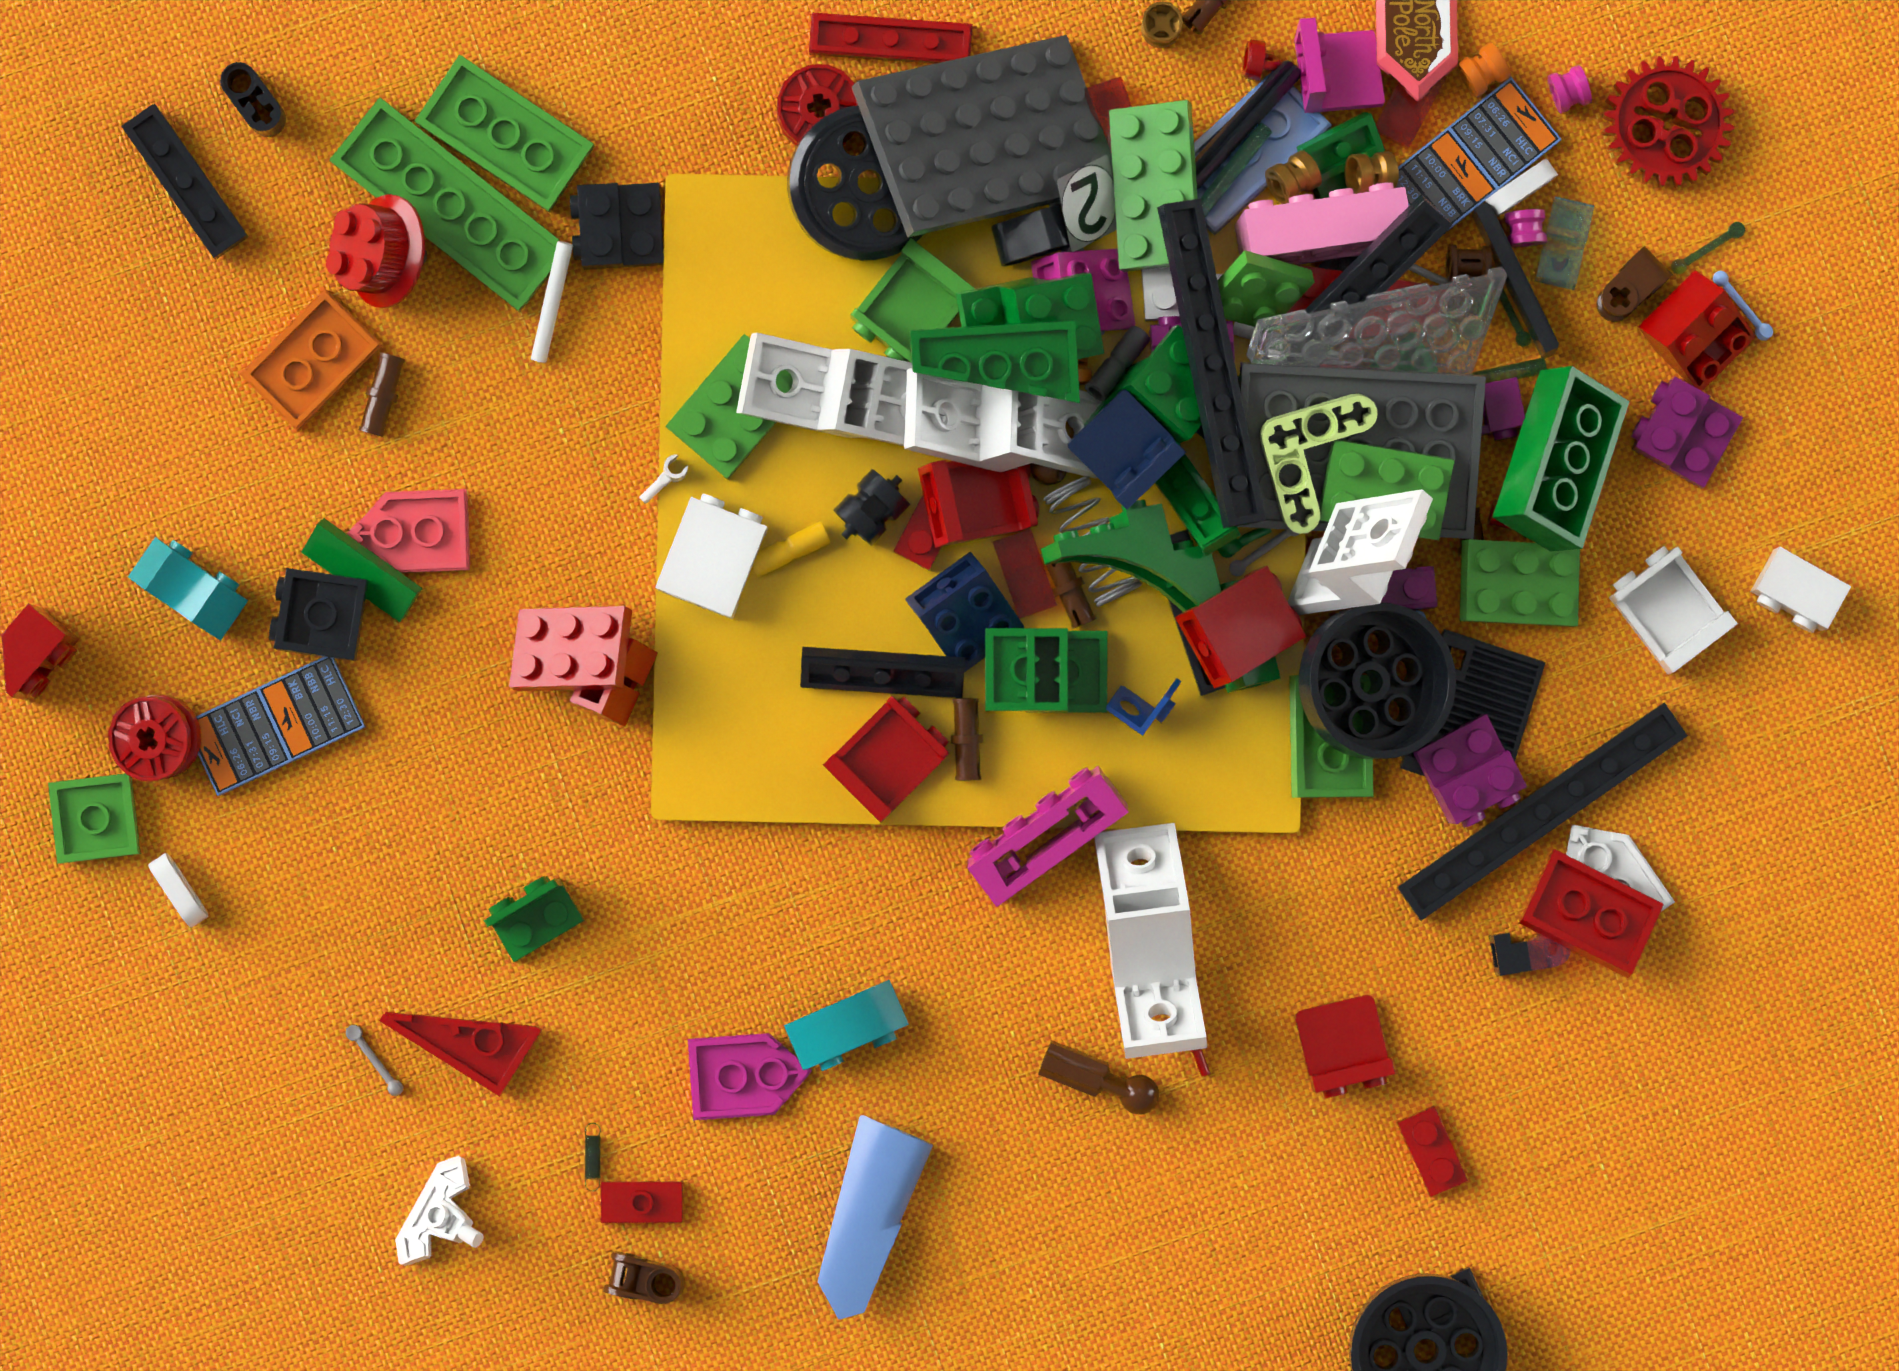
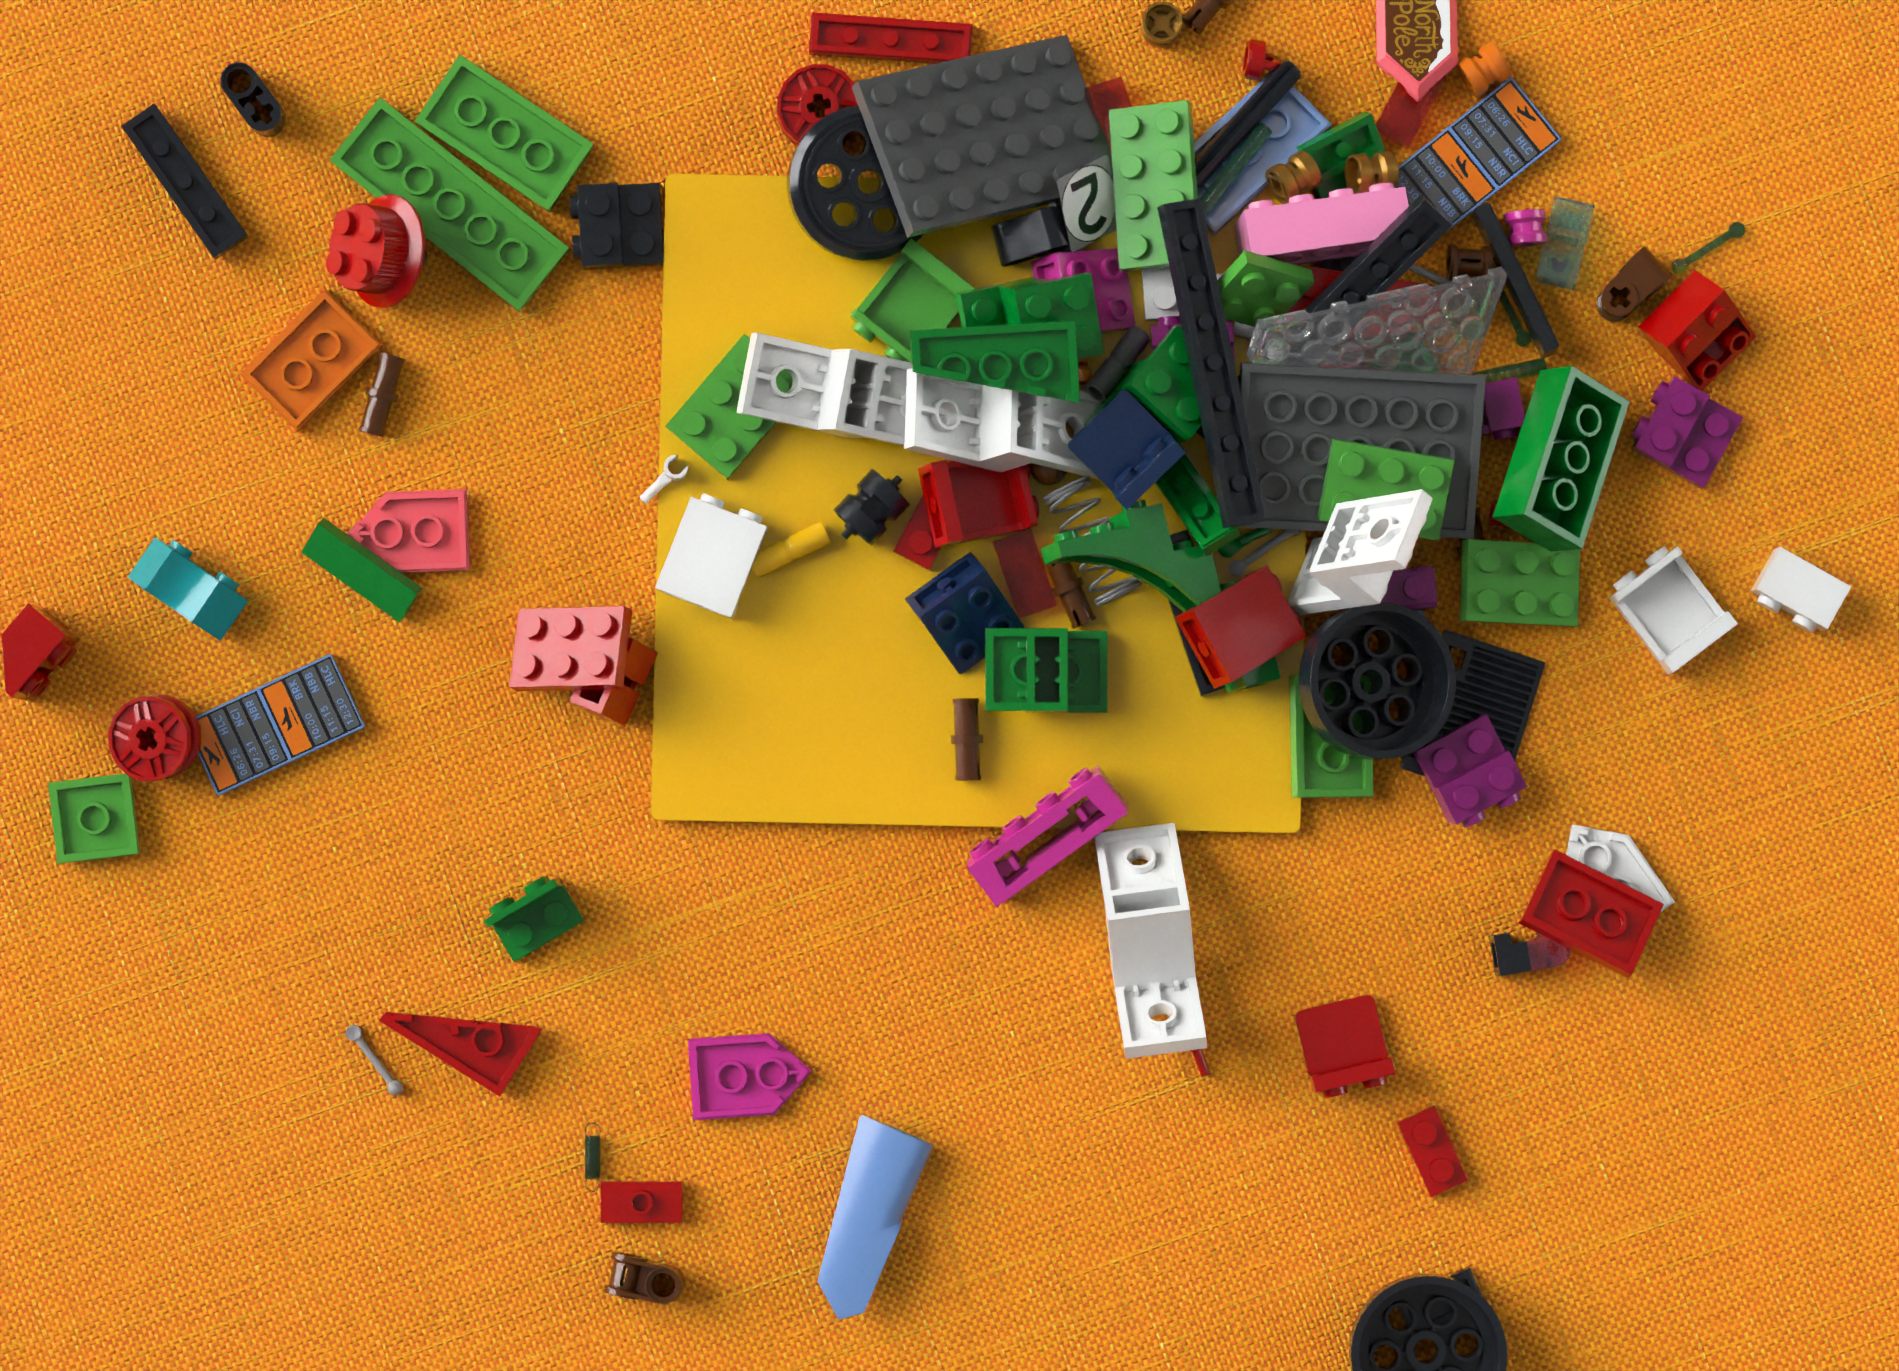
(178, 890): white beam -> none
(319, 614): black plate -> none
(437, 1214): white piece -> none
(551, 301): white bar -> none
(847, 1025): teal brick -> none
(882, 672): black tile -> none
(888, 757): red panel -> none
(1093, 1076): reddish brown piece -> none
(1147, 713): blue bracket -> none
(1293, 451): yellowish green beam -> none
(1337, 69): dark pink bracket -> none
(1522, 187): white beam -> none
(1542, 811): black plate -> none
(1569, 89): dark pink wheel -> none
(1680, 87): red gear -> none
(1763, 330): light blue hinge -> none

